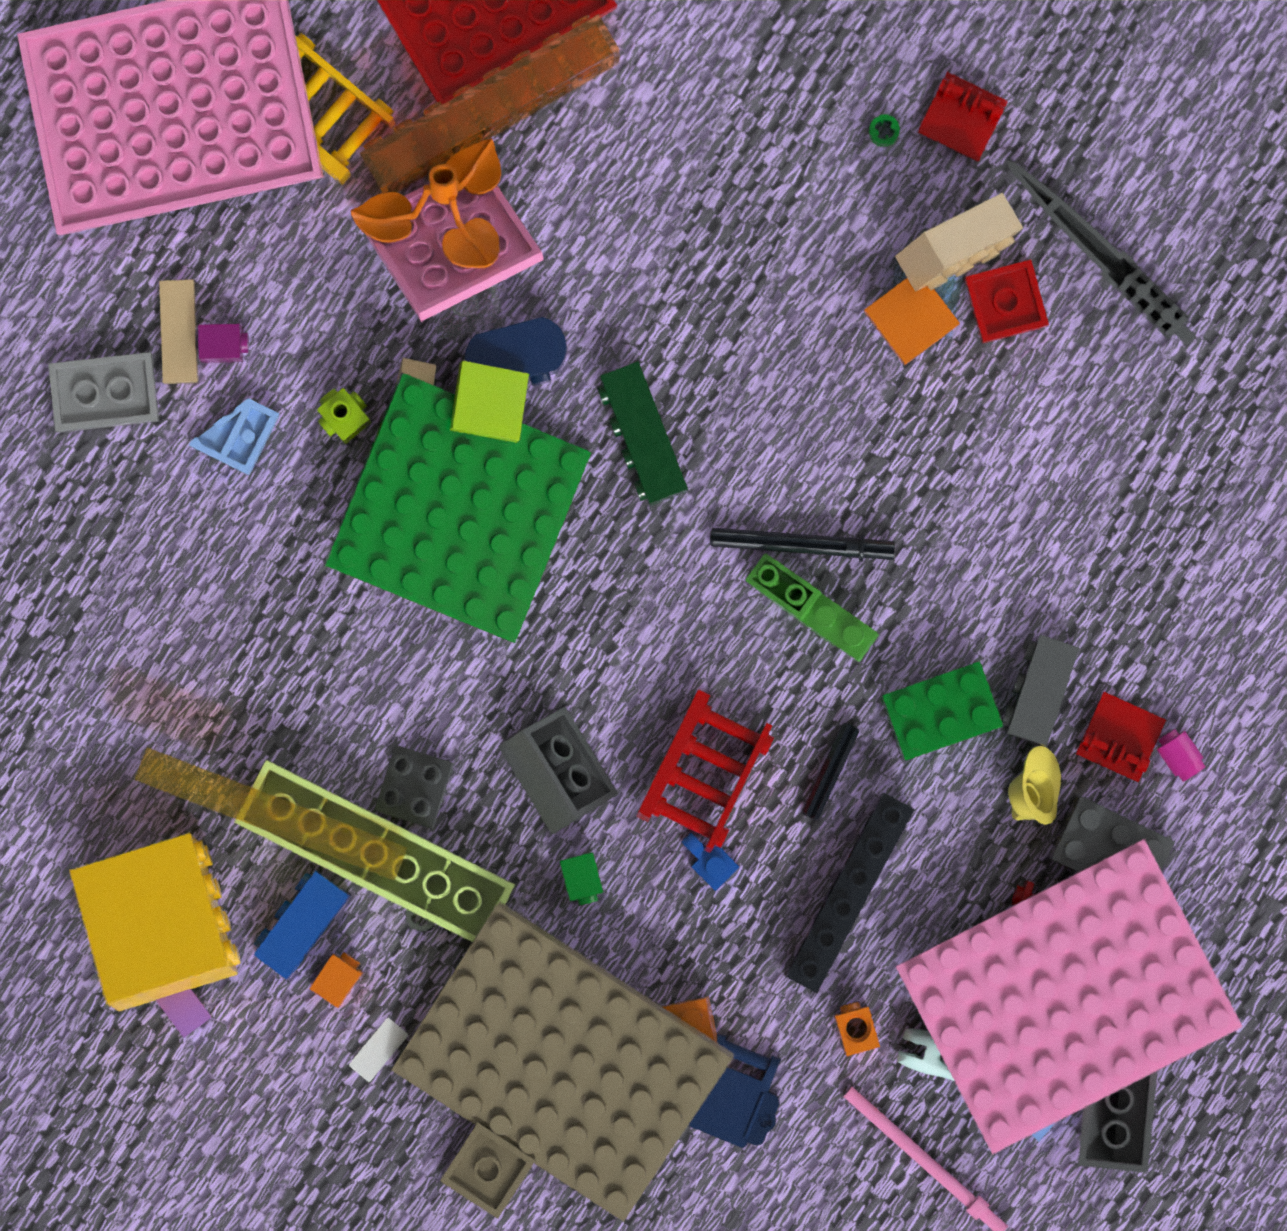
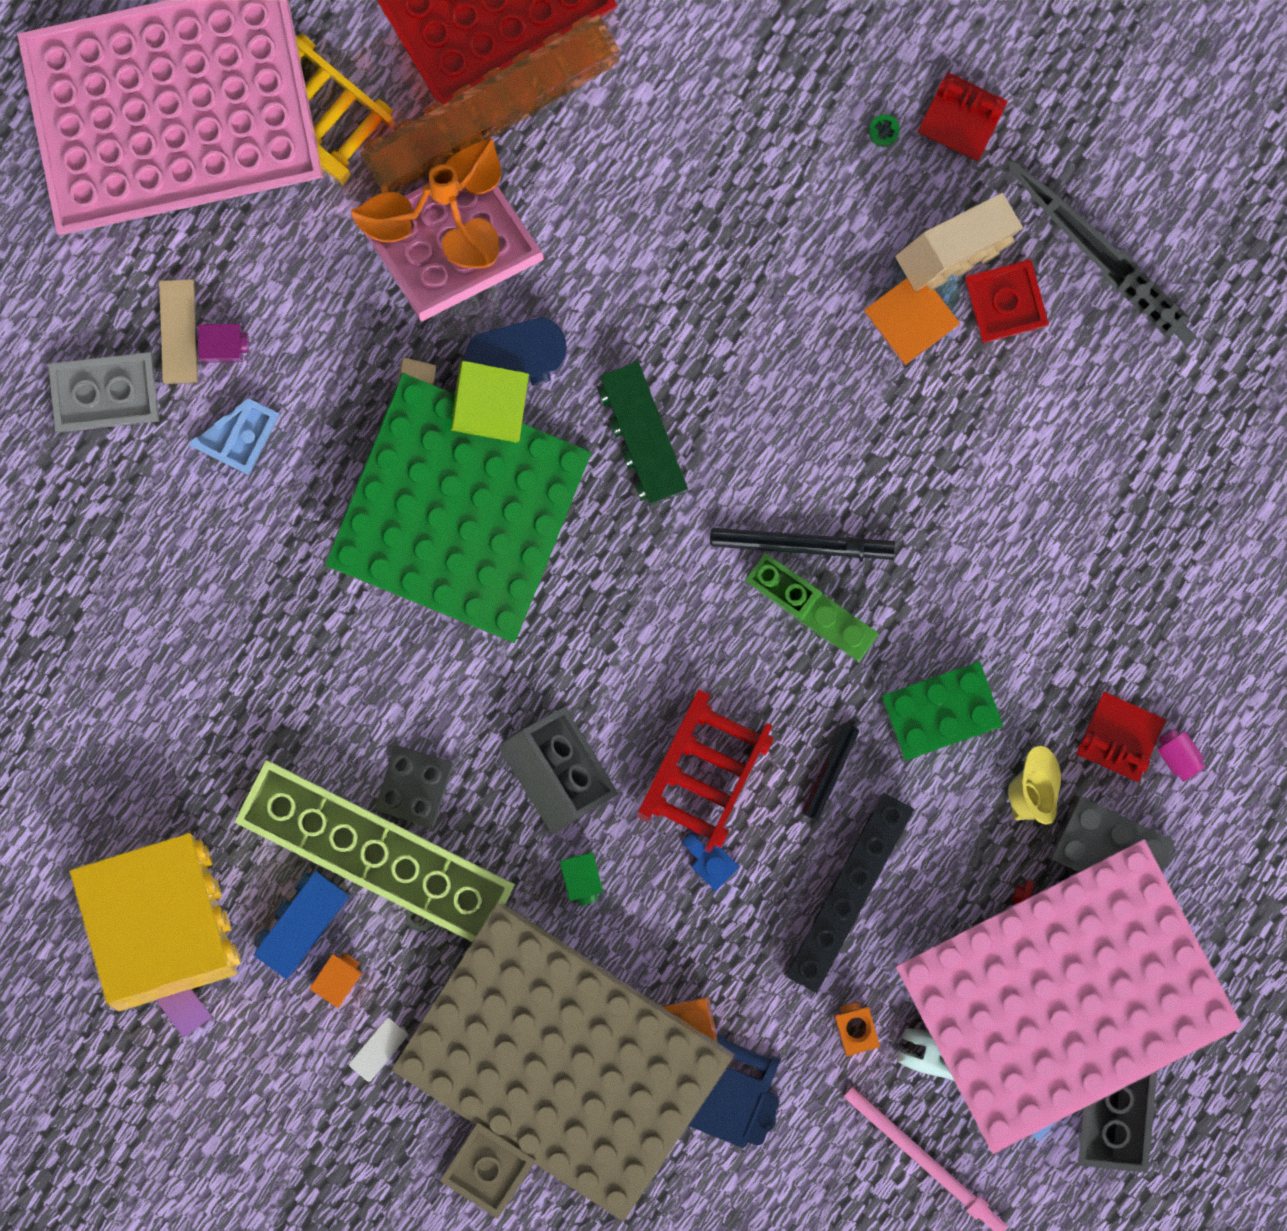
(271, 813): clear yellow plate -> none
(349, 425): lime brick -> none
(1040, 690): dark grey brick -> none

